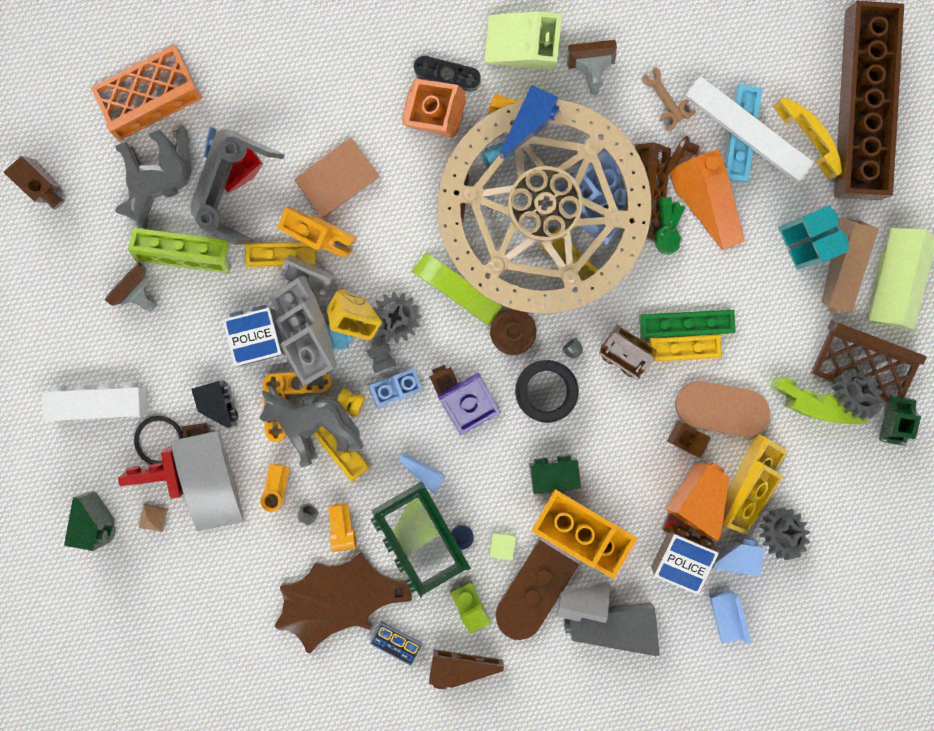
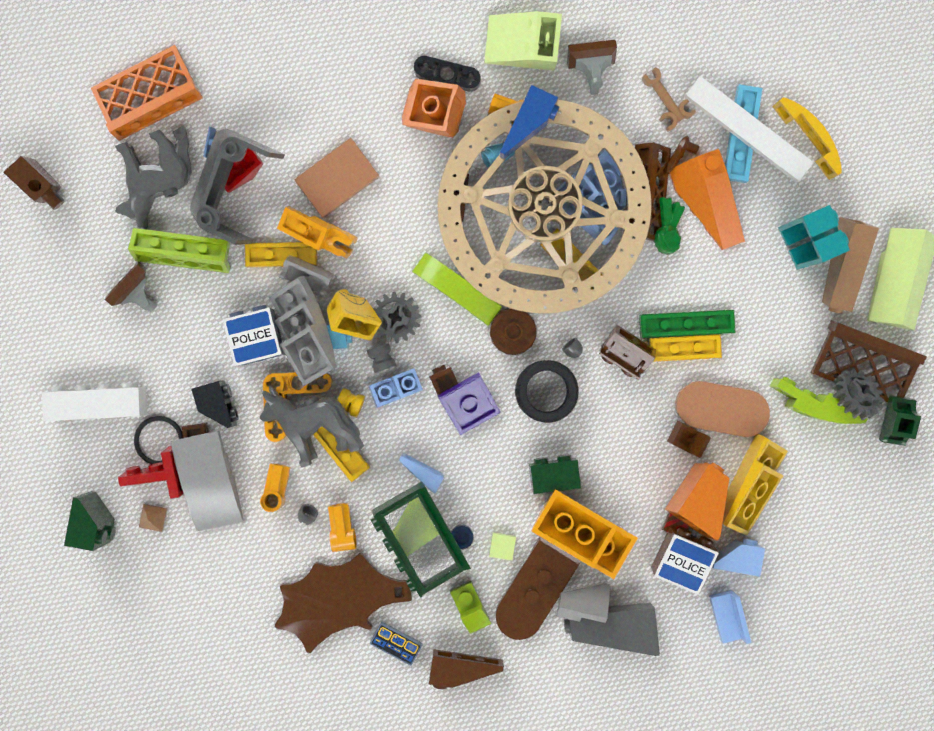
(784, 522): dark grey gear -> none
(869, 100): reddish brown brick -> none

